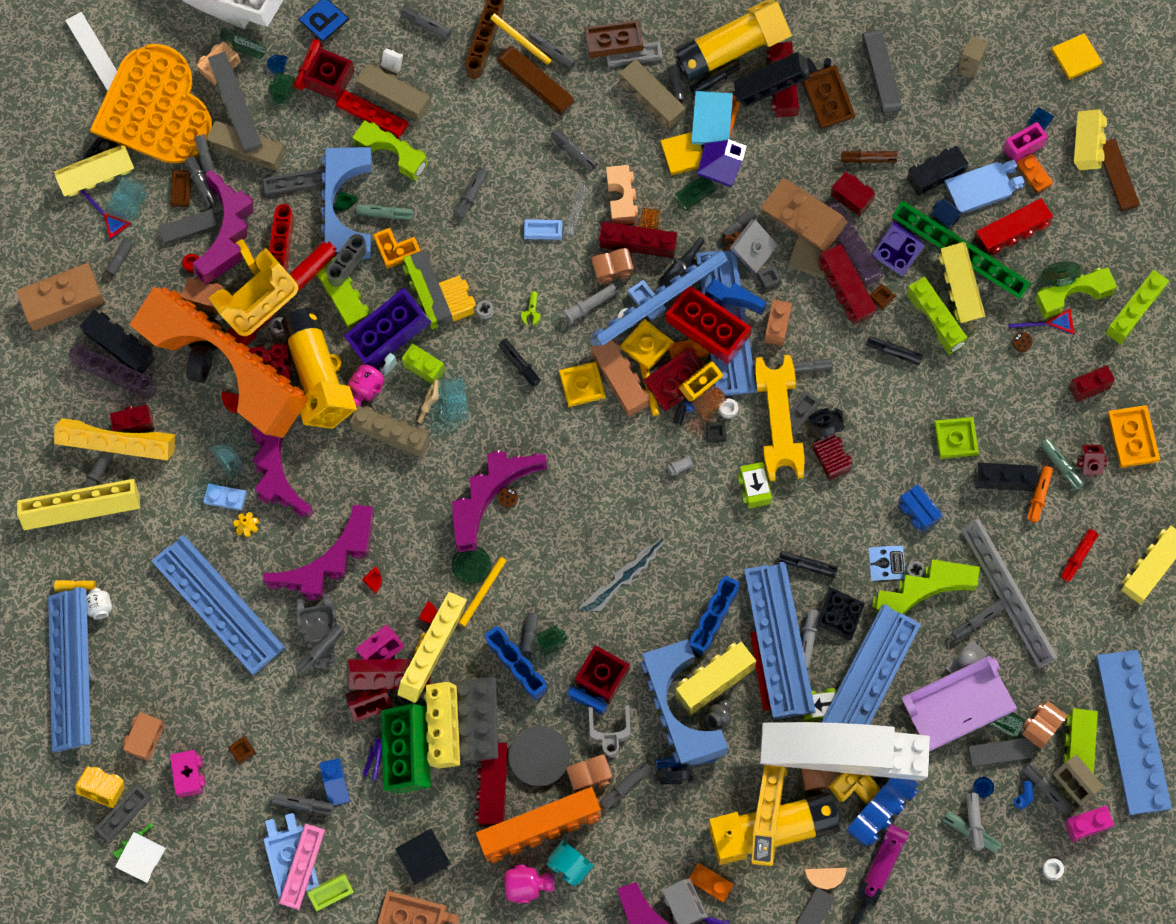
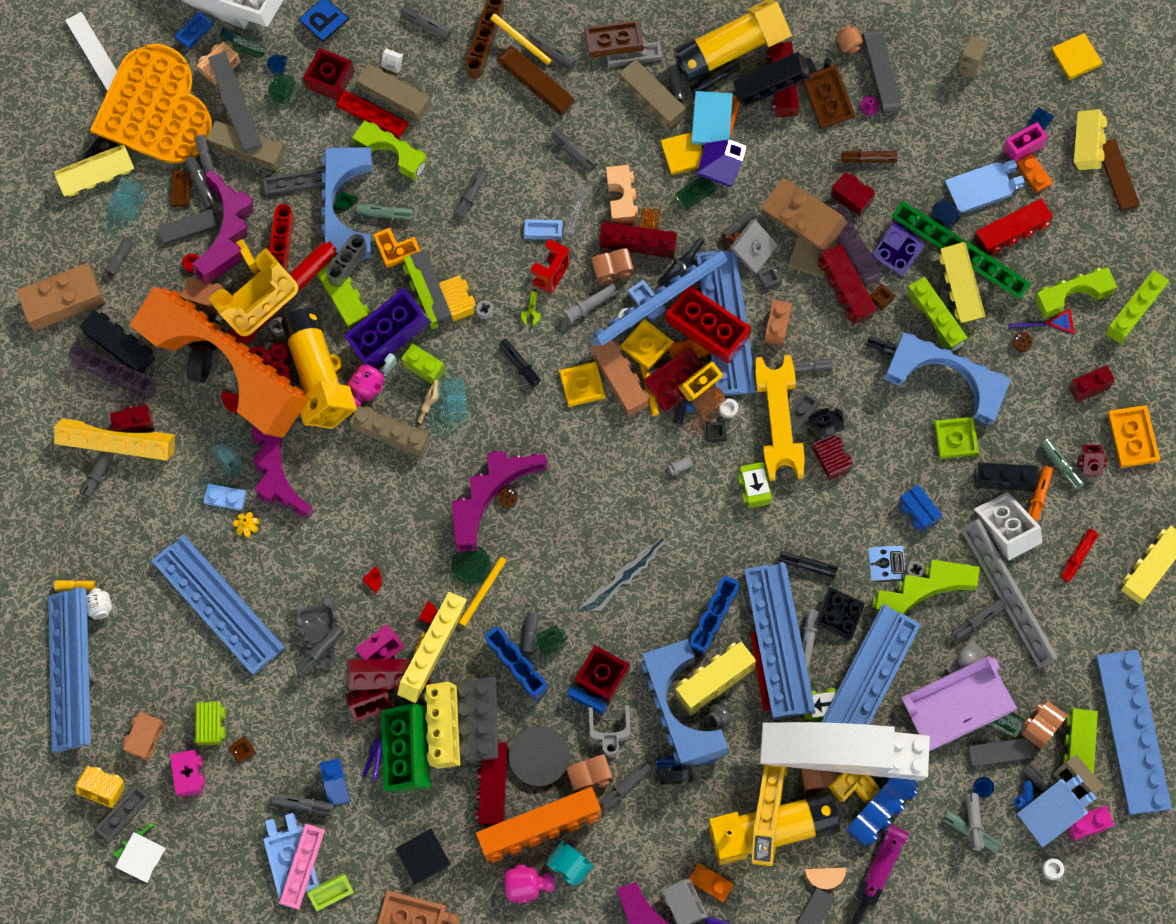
(78, 504): light yellow brick -> none
(113, 224): piece -> none
(194, 30): none -> blue plate
(209, 723): none -> lime brick
(312, 577): magenta arch -> none
(314, 46): red axle -> none
(549, 278): none -> red panel
(734, 296): blue slope -> none
(849, 39): none -> nougat head
(869, 106): none -> magenta tile
(937, 170): black brick -> none
(986, 385): none -> medium blue arch
(1009, 525): none -> white slope
(1055, 810): none -> light blue tile
(1061, 273): clear green tile -> none

